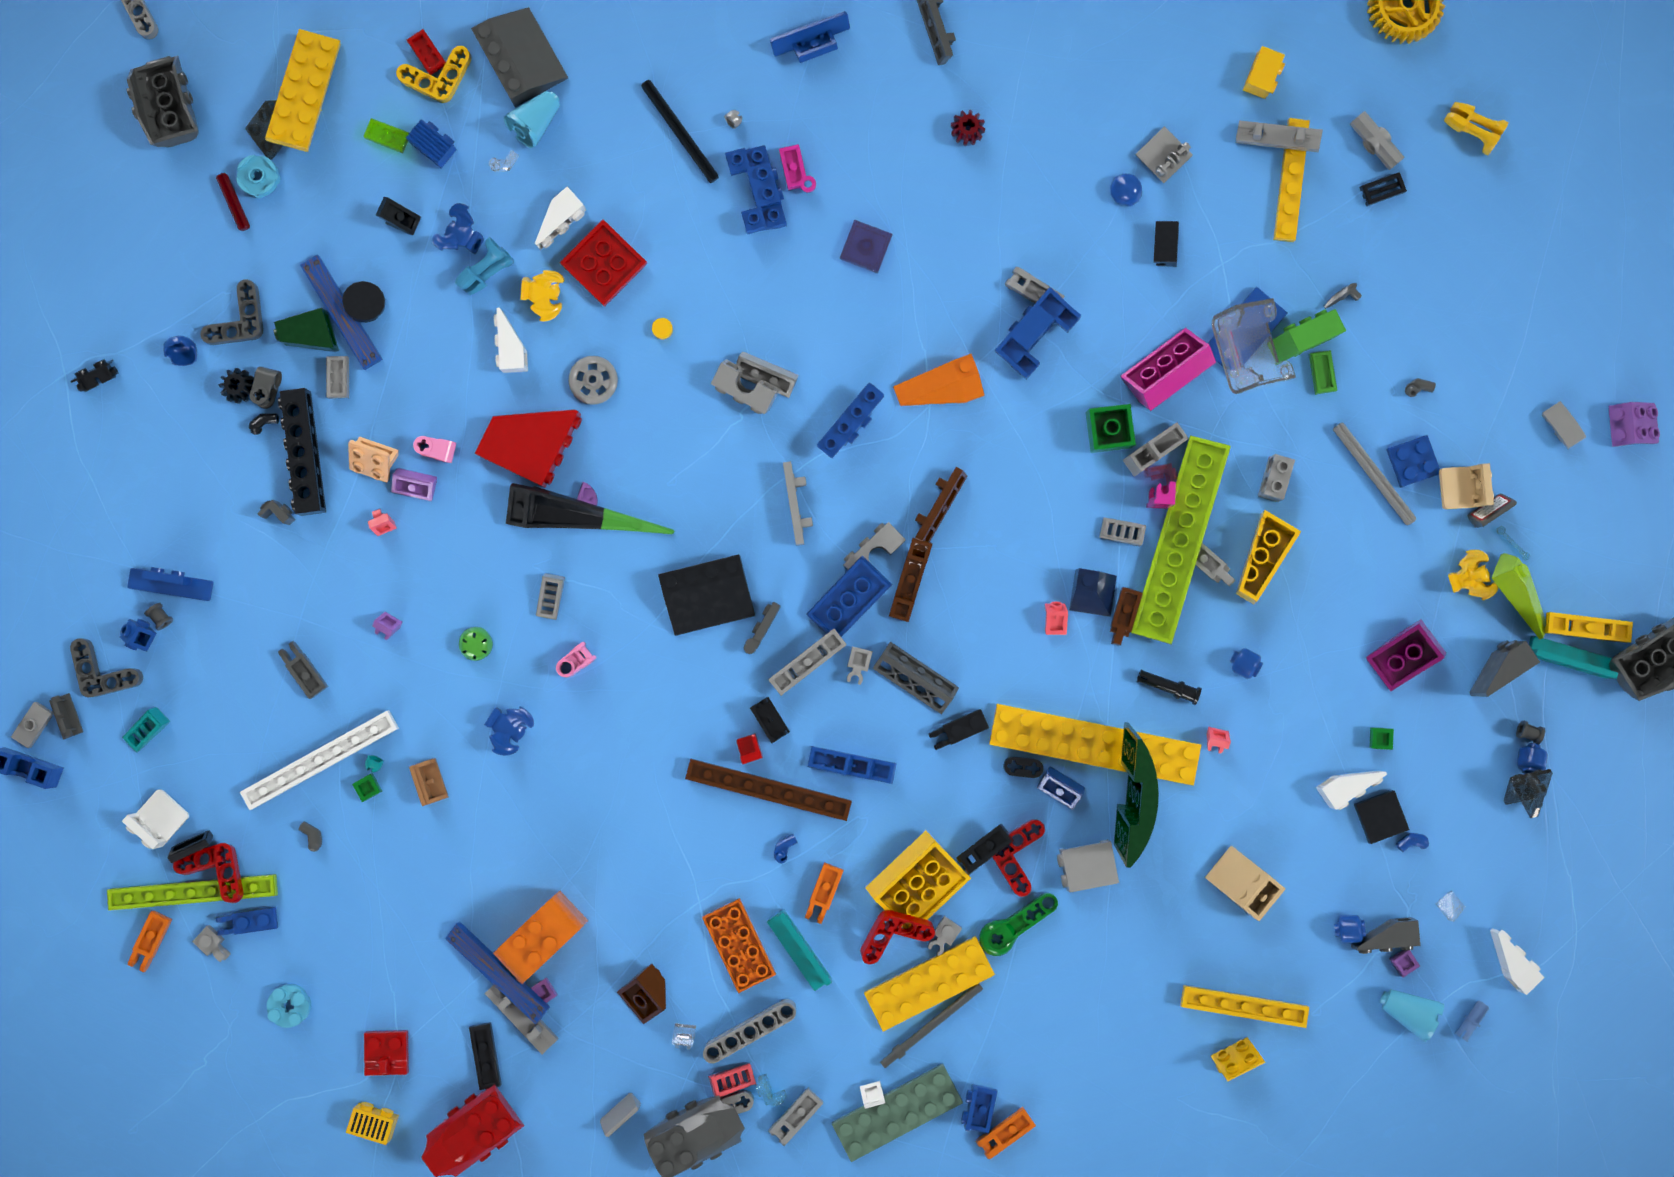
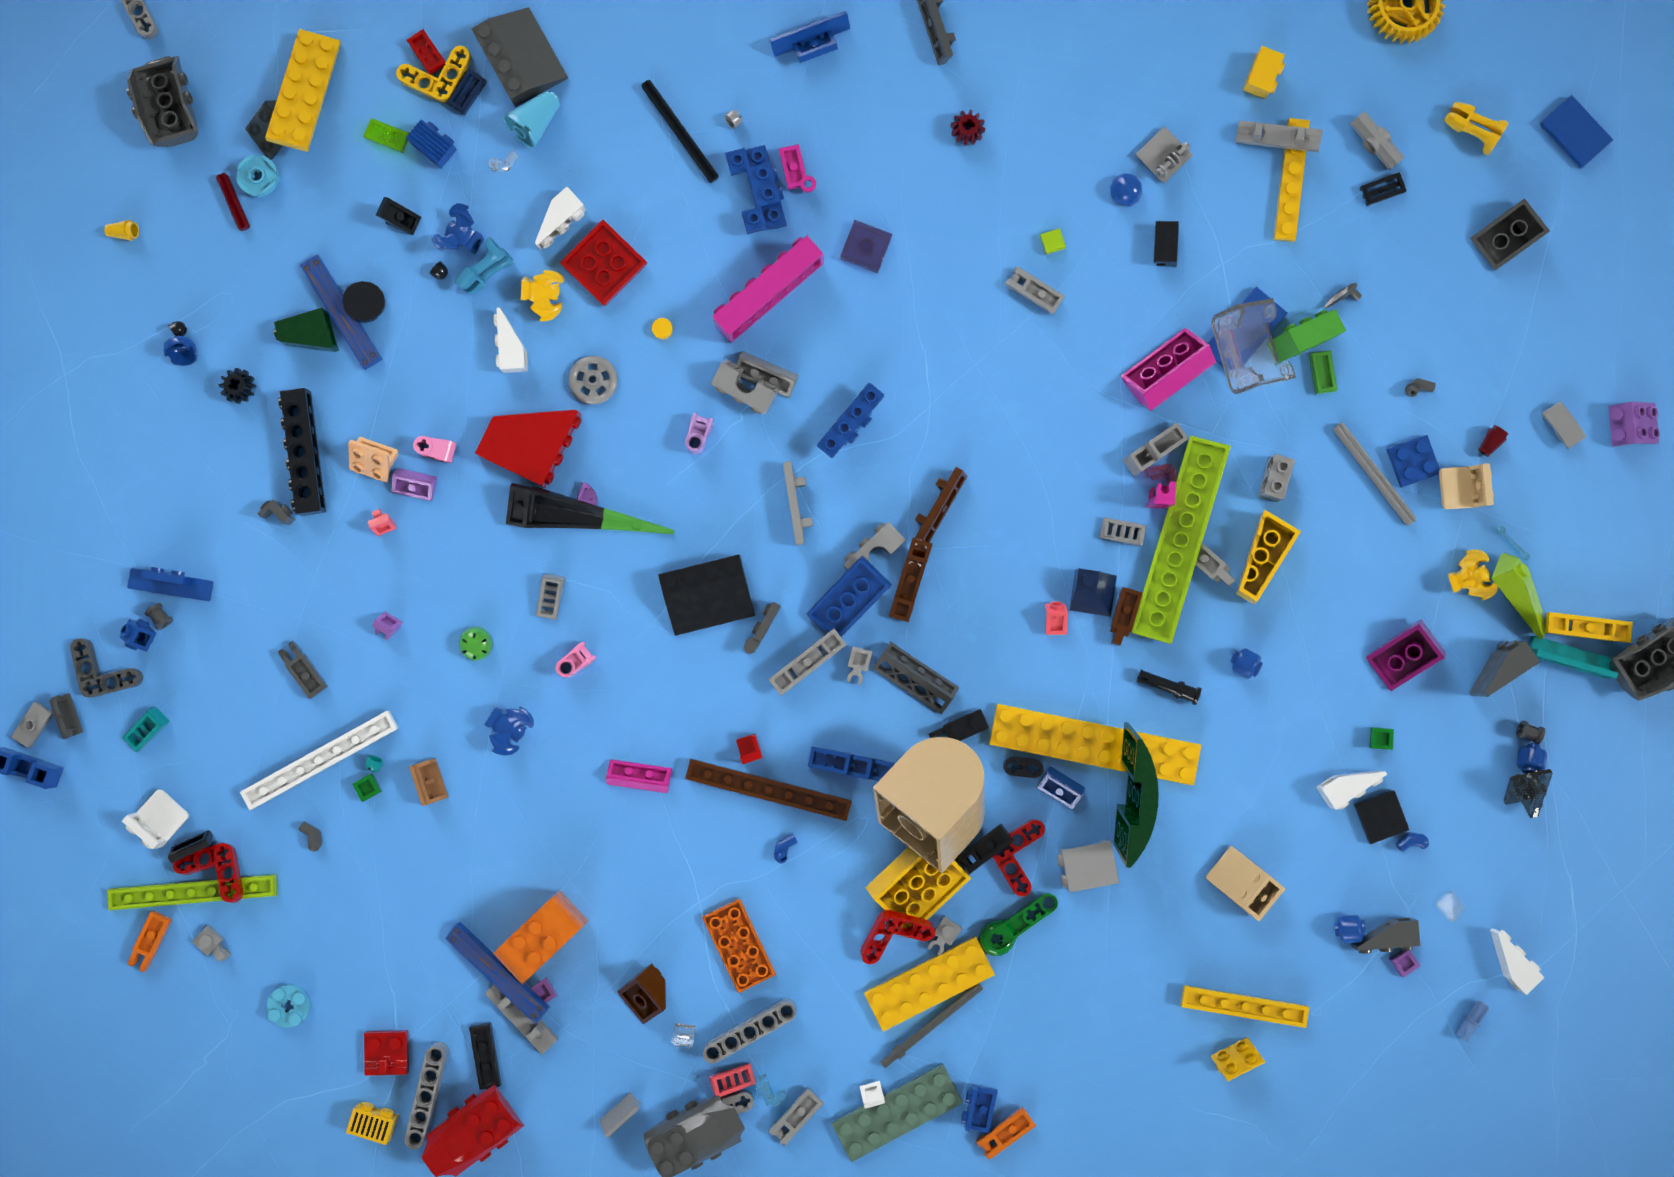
(102, 370): black hinge -> none
(123, 230): none -> yellow cone
(178, 328): none -> black hinge
(241, 326): dark grey beam -> none
(249, 921): blue hinge -> none
(262, 419): black arm -> none
(265, 384): dark grey piece -> none
(337, 377): light grey plate -> none
(422, 1104): none -> light grey beam
(439, 271): none -> black hinge
(482, 82): none -> dark blue tile
(638, 776): none -> dark pink slope
(698, 429): none -> lavender piece
(768, 288): none -> dark pink brick
(770, 720): black hinge -> none
(799, 950): teal fence -> none
(824, 890): orange hinge -> none
(933, 799): none -> tan brick
(949, 383): orange wedge -> none
(1032, 327): blue bracket -> none
(1052, 241): none -> lime tile
(1110, 428): green brick -> none
(1218, 738): coral tile -> none
(1413, 1012): medium azure cone -> none
(1486, 514): slope -> none
(1493, 440): none -> dark red cone
(1510, 234): none -> dark grey slope
(1576, 131): none -> blue tile

